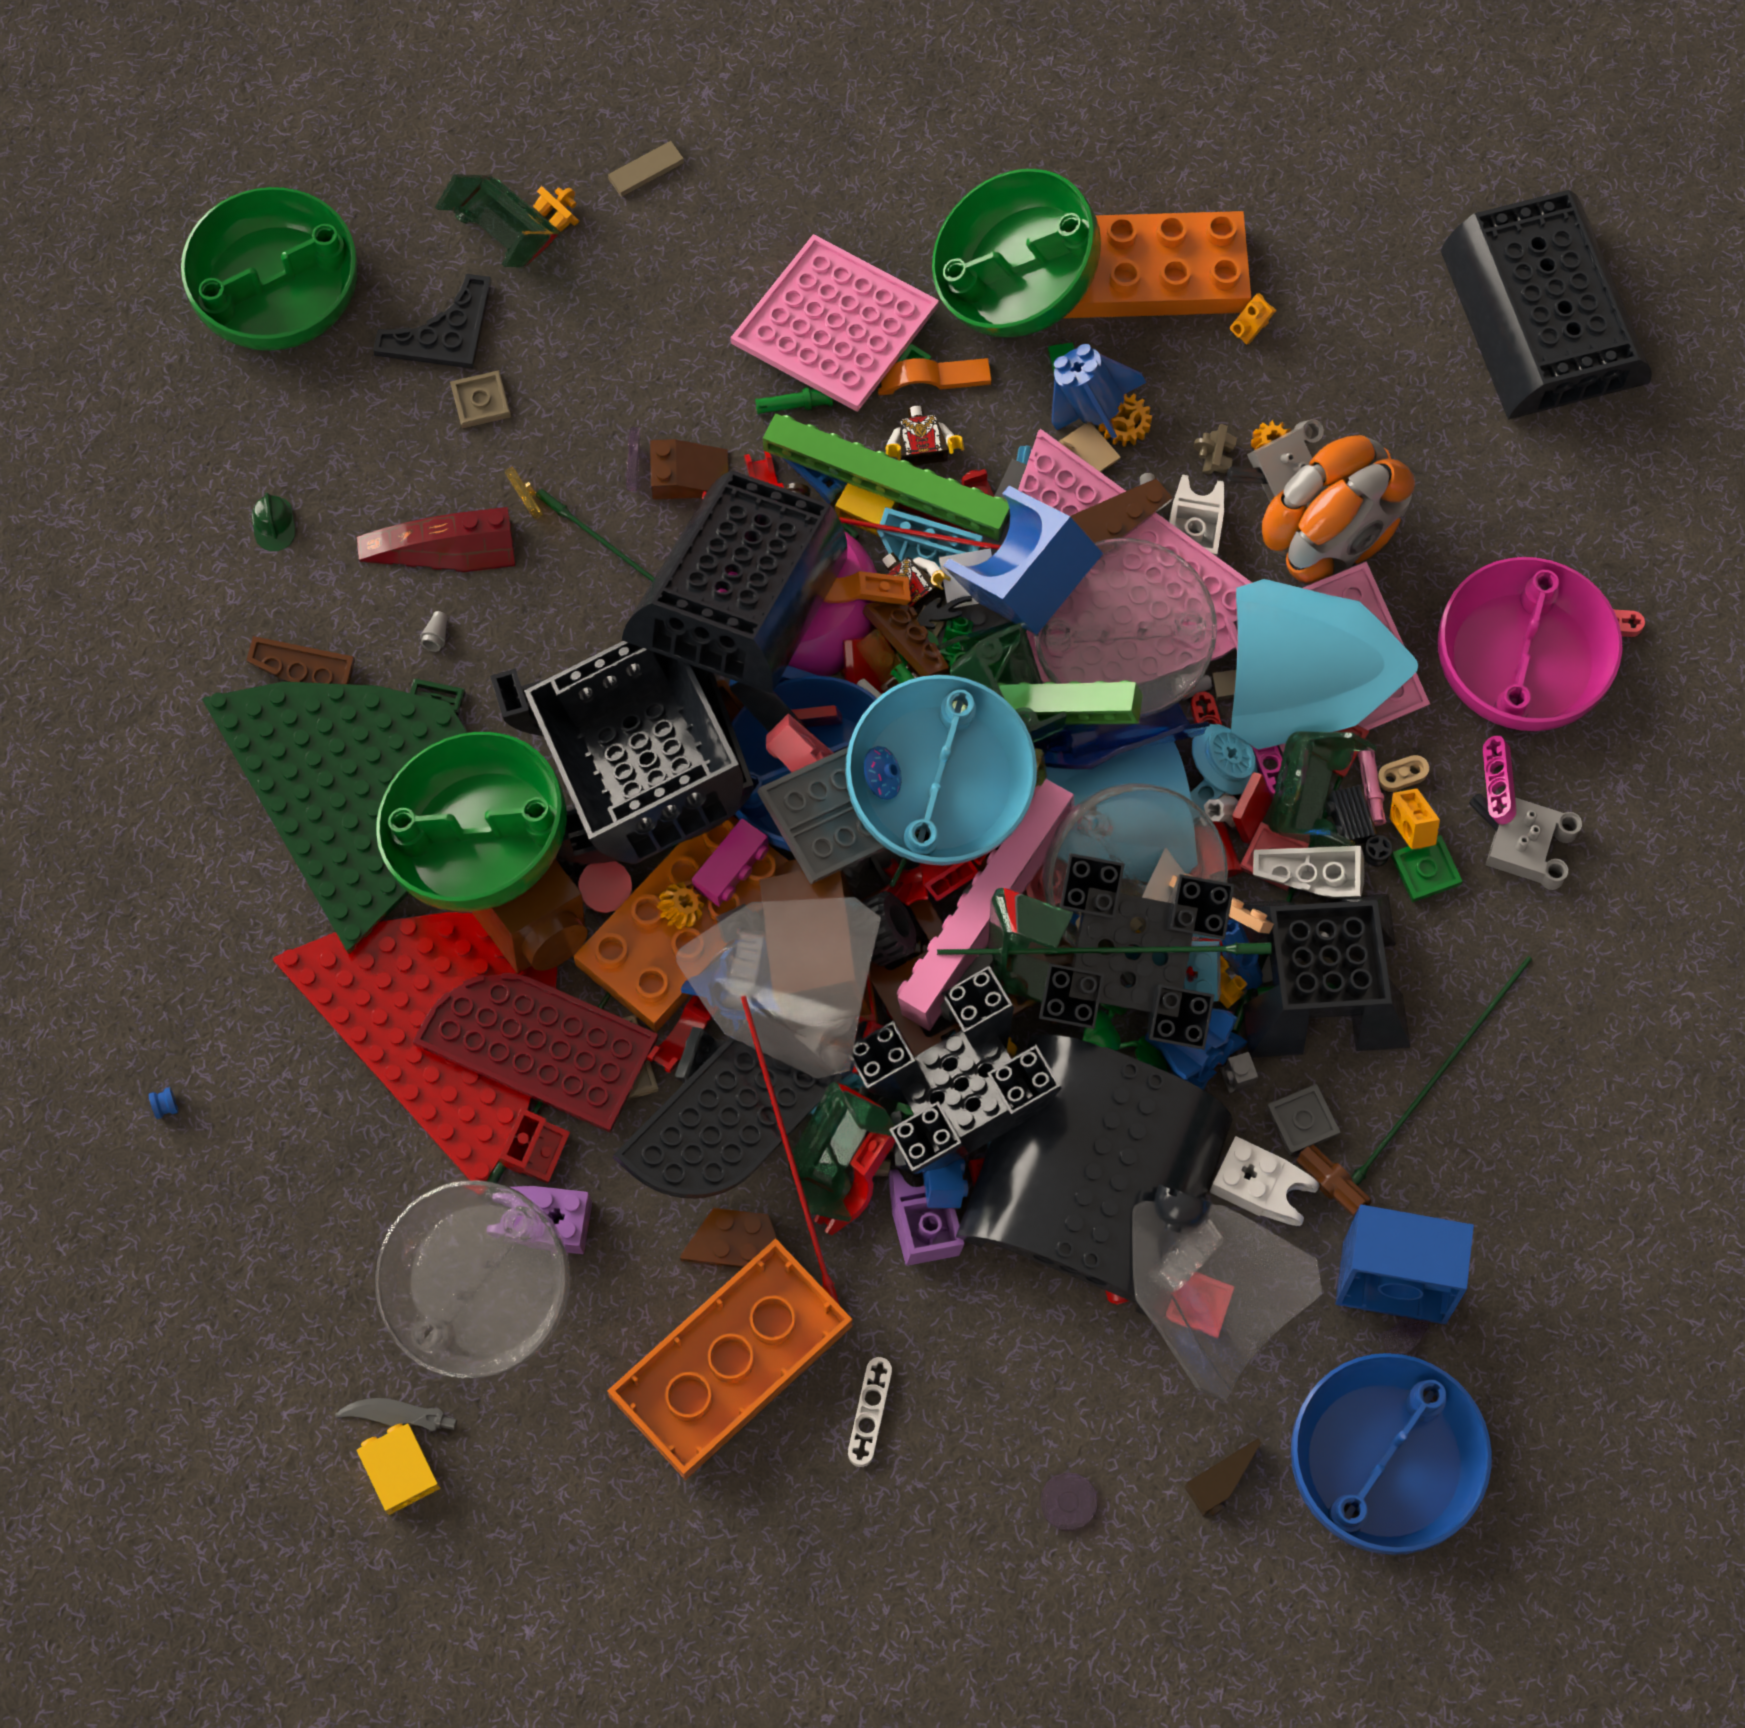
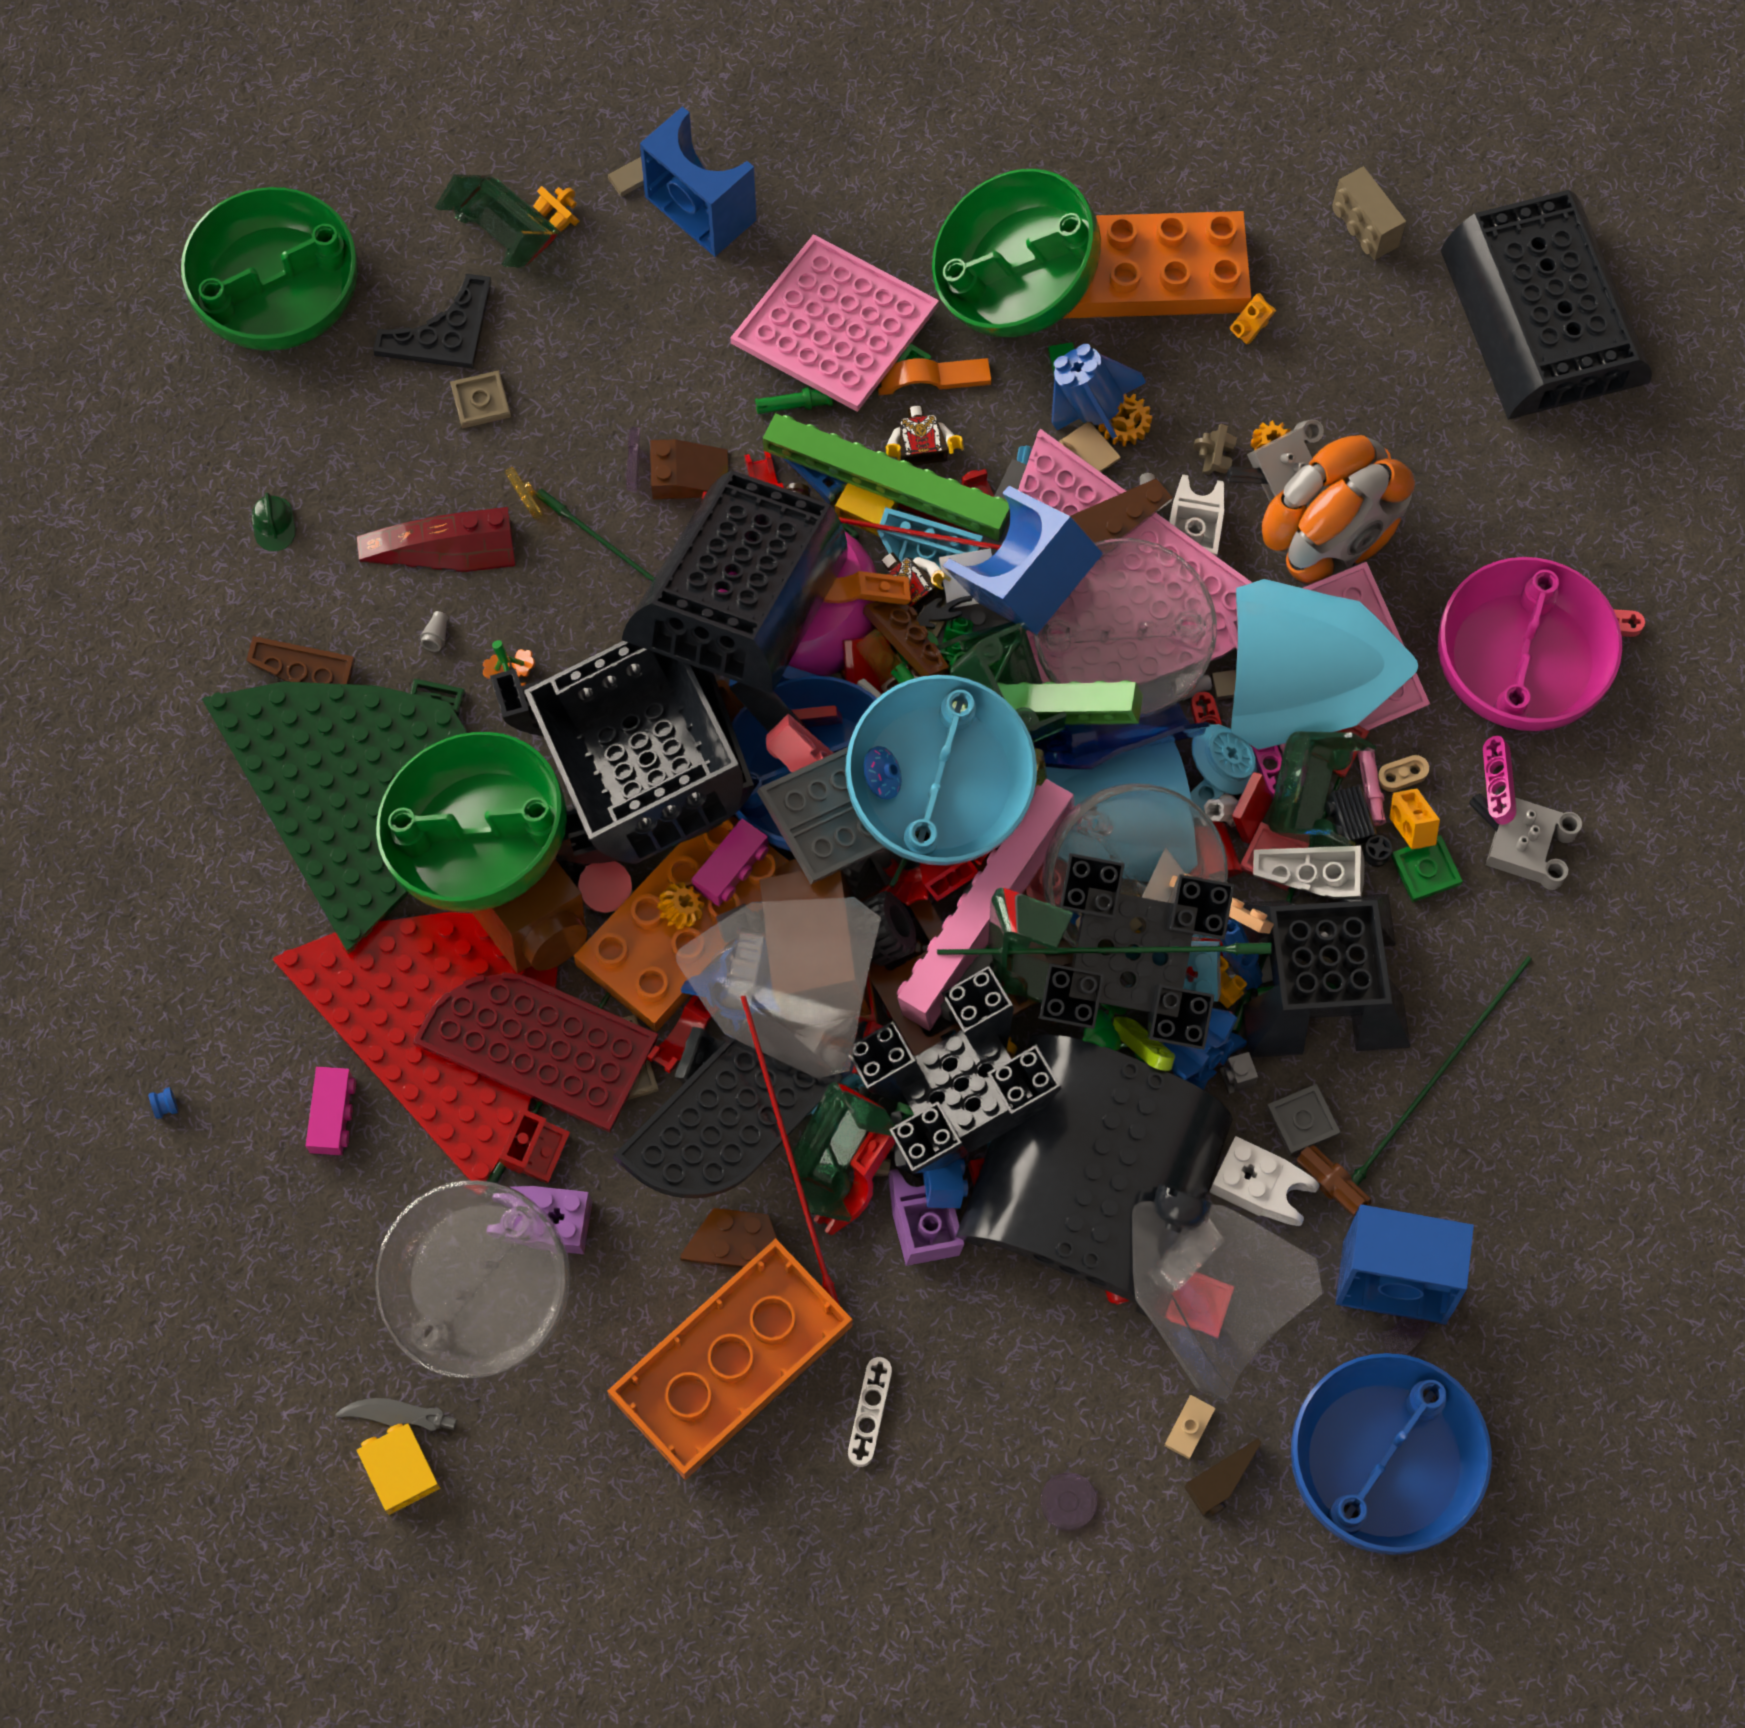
(330, 1111): none -> dark pink brick
(500, 662): none -> orange plant
(702, 202): none -> blue piece
(1137, 1039): none -> lime beam
(1189, 1427): none -> tan plate
(1368, 213): none -> dark tan brick

